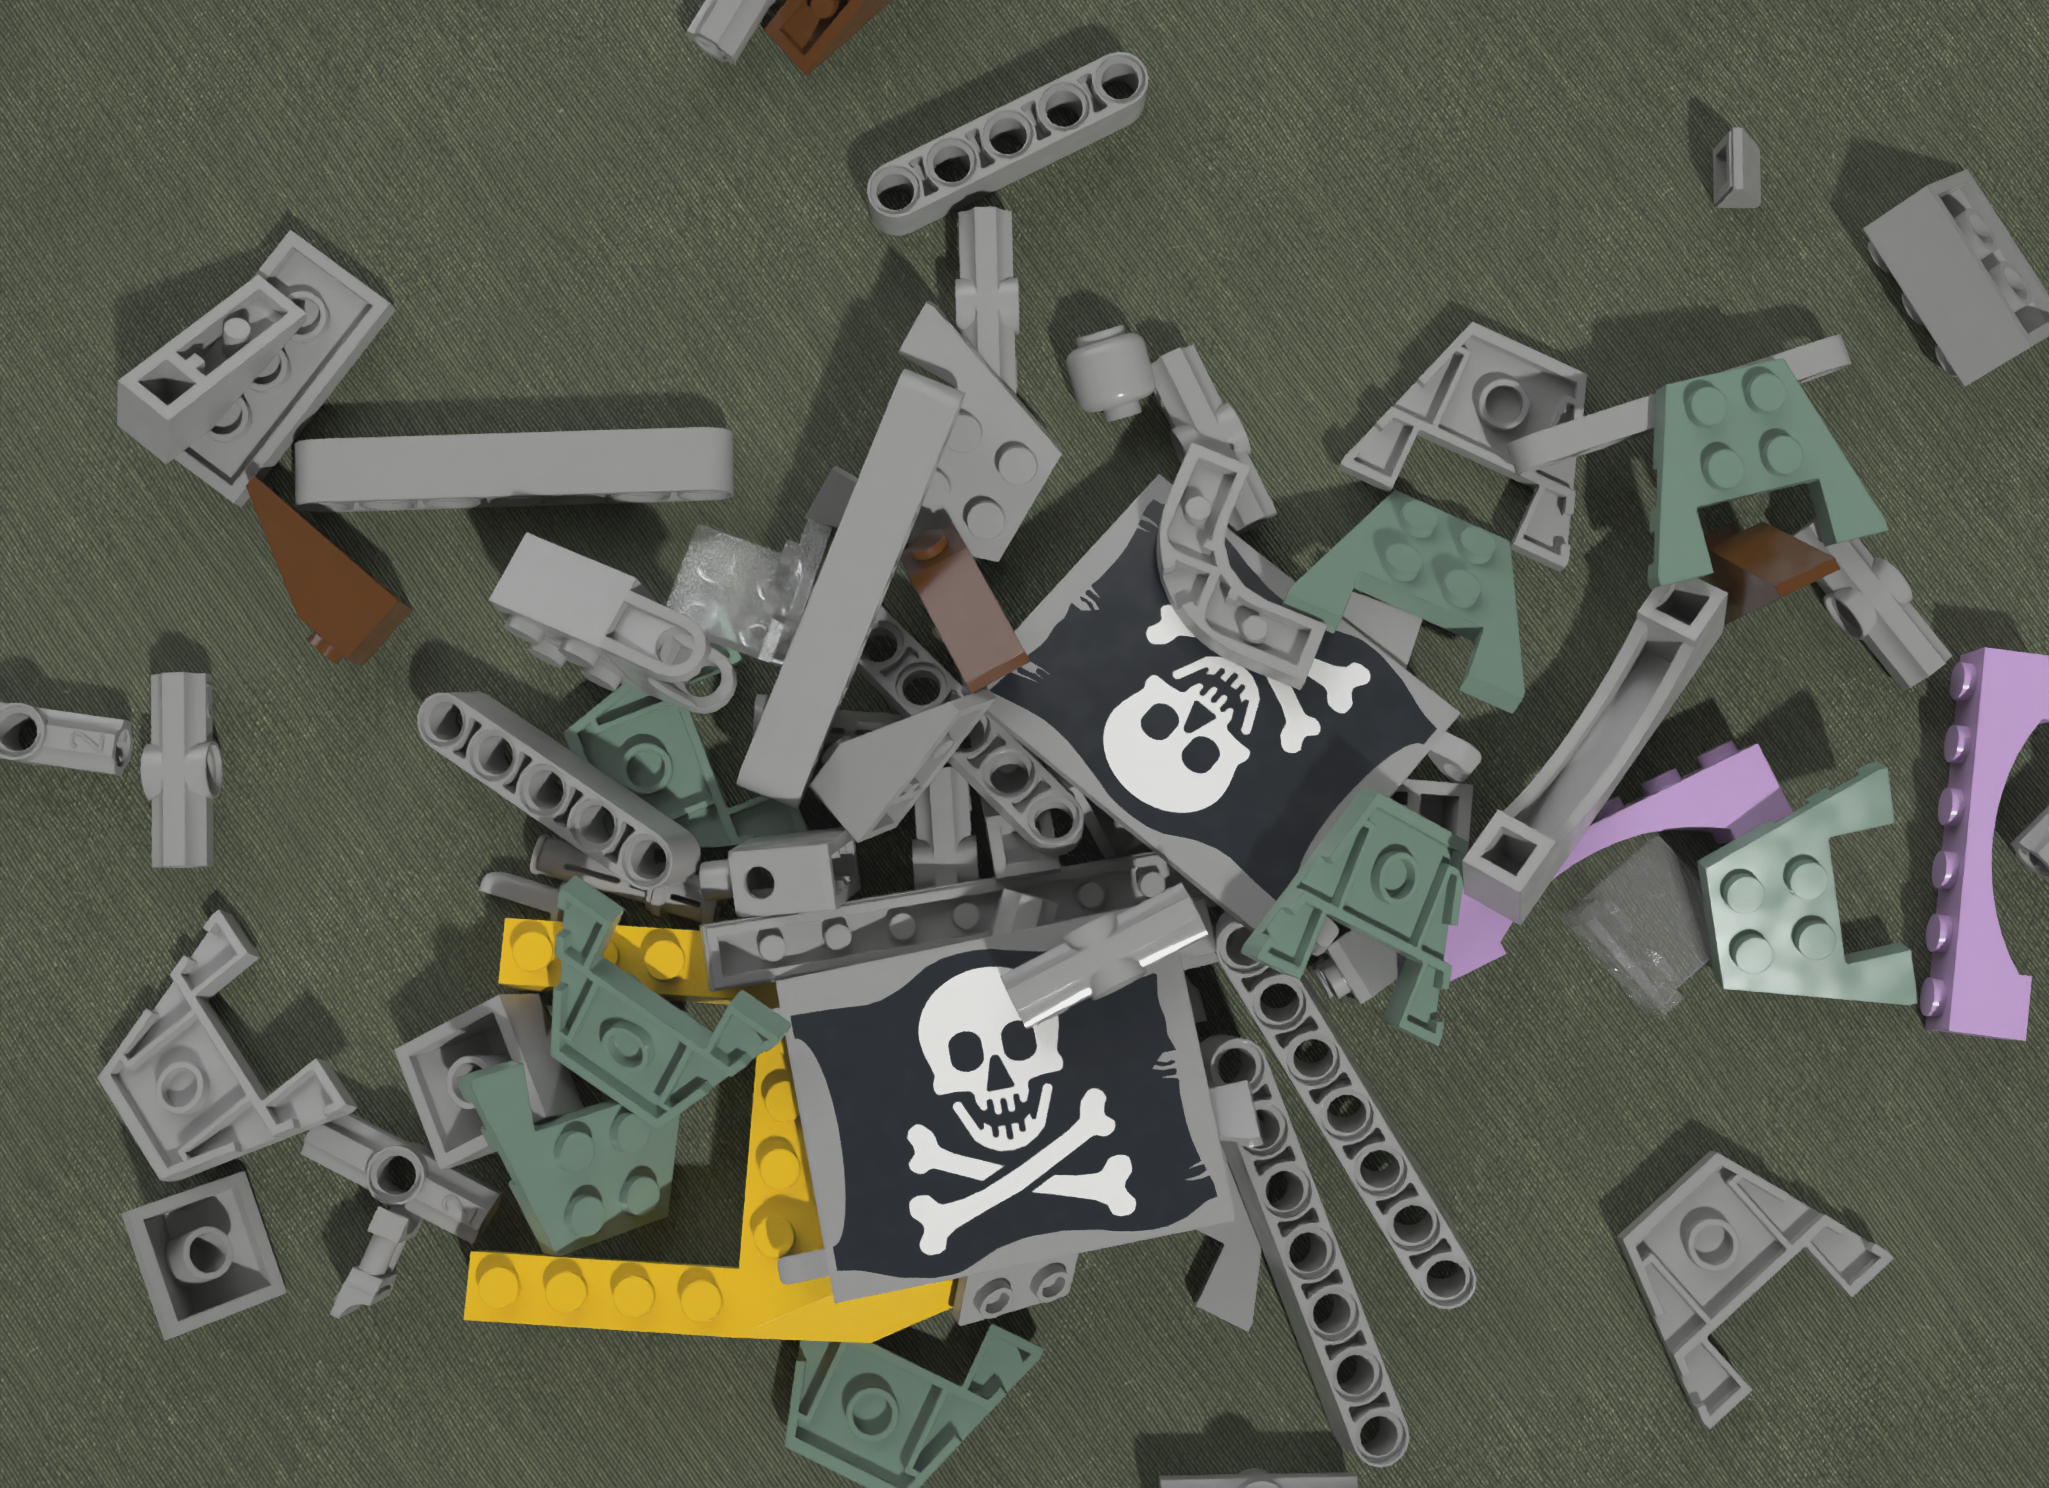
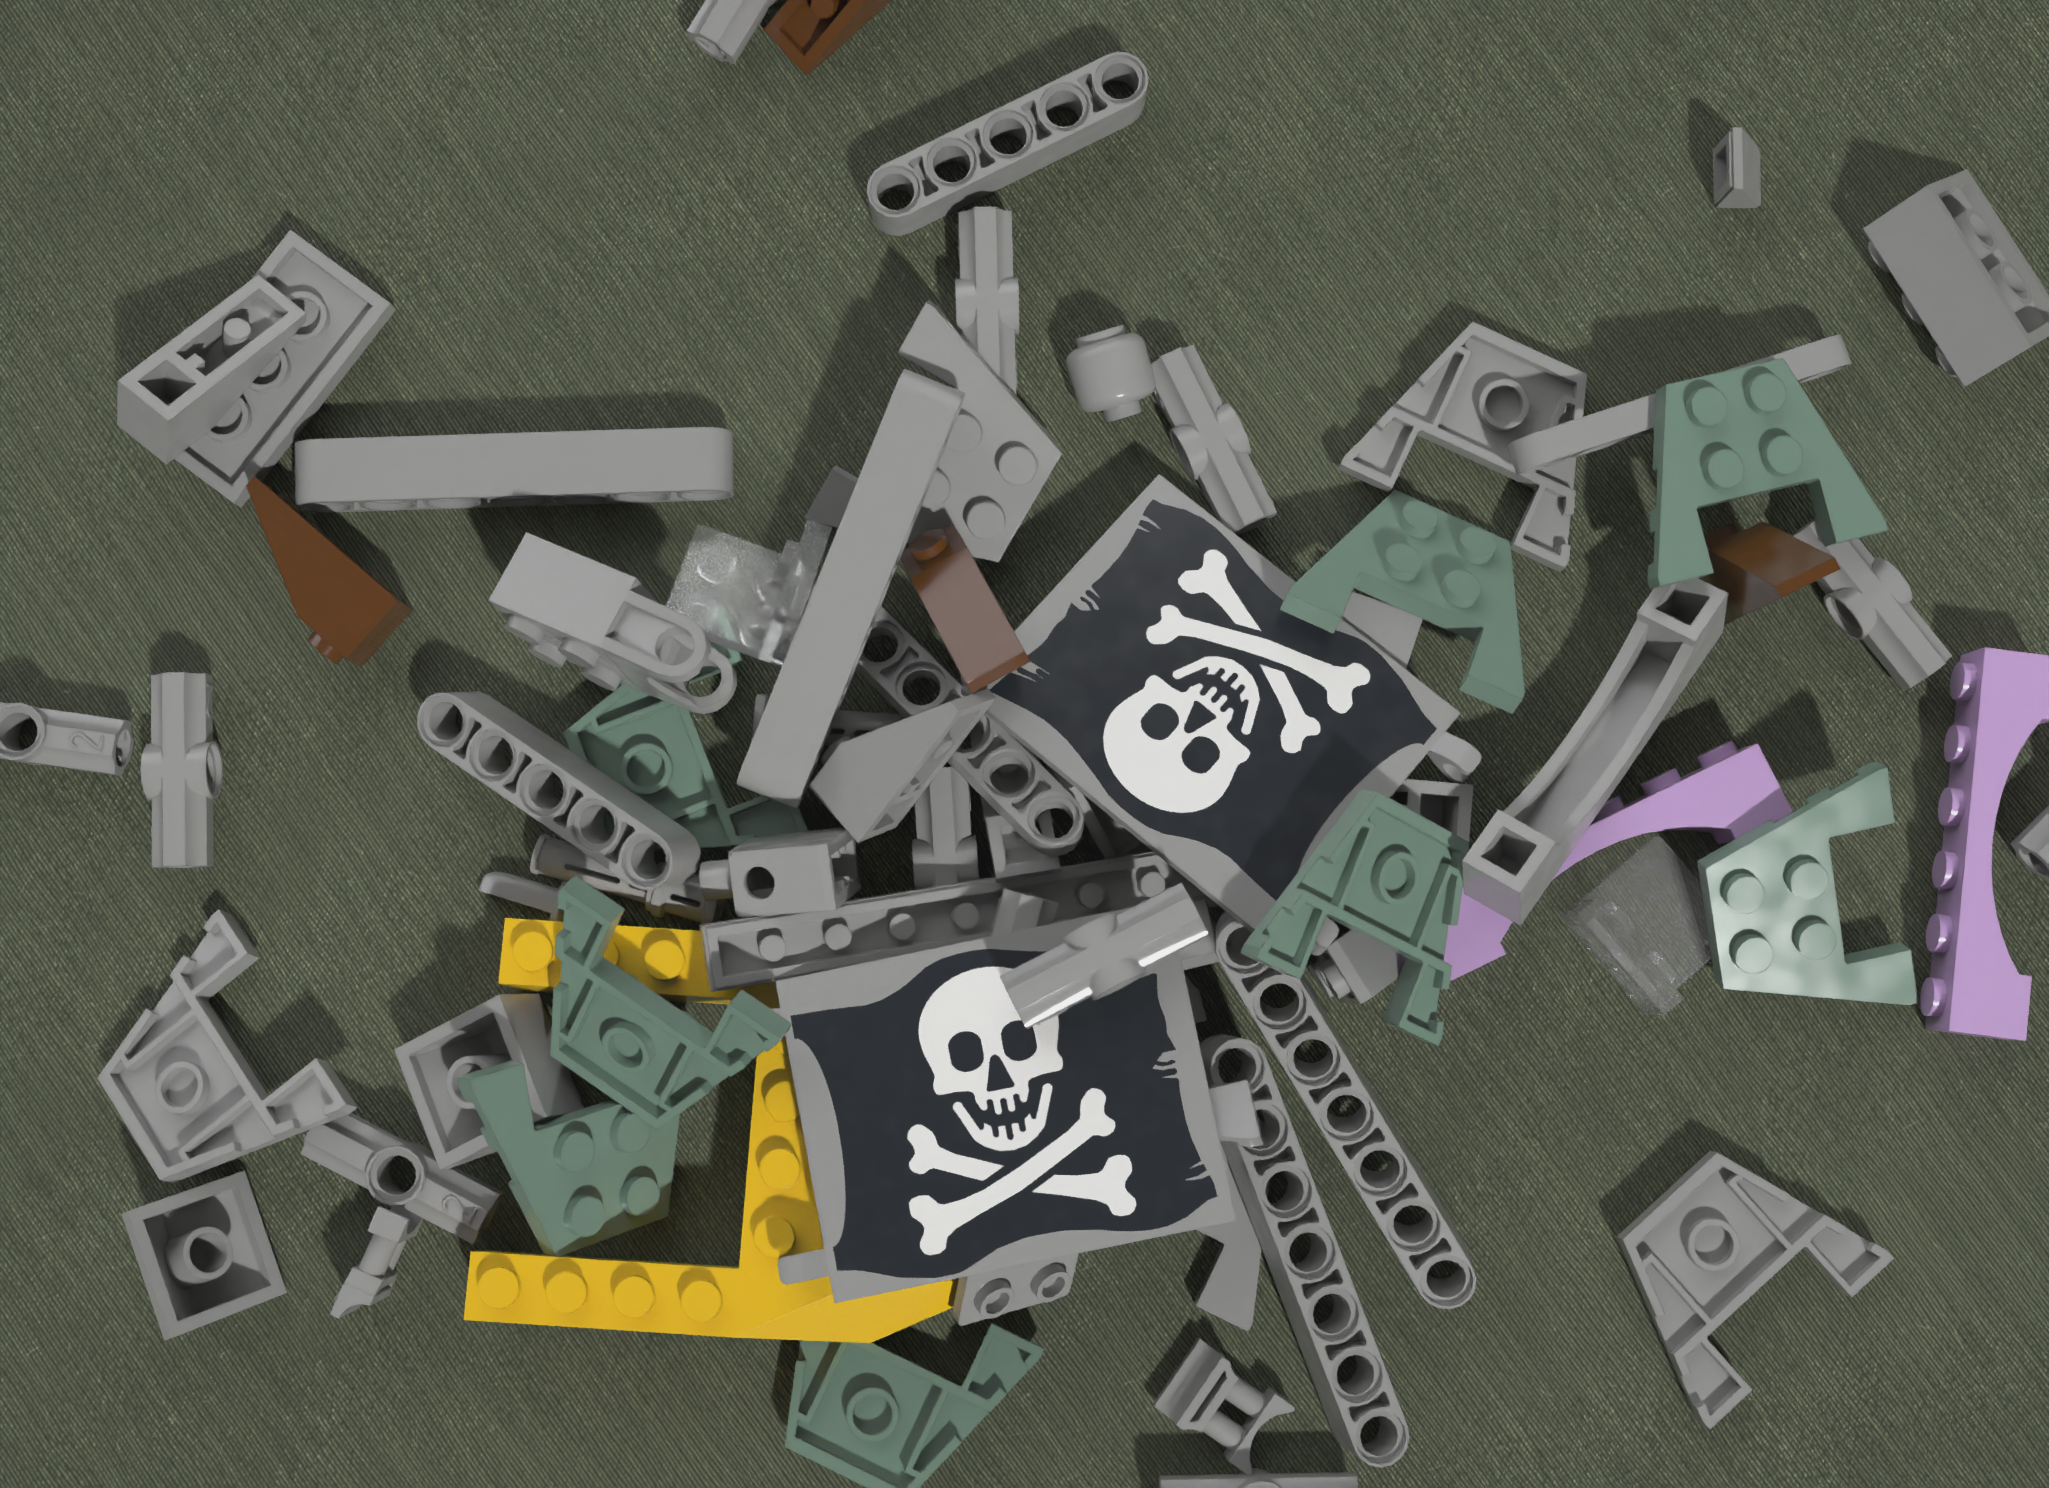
(1199, 1390): none -> light grey piece
(1206, 588): light grey plate -> none

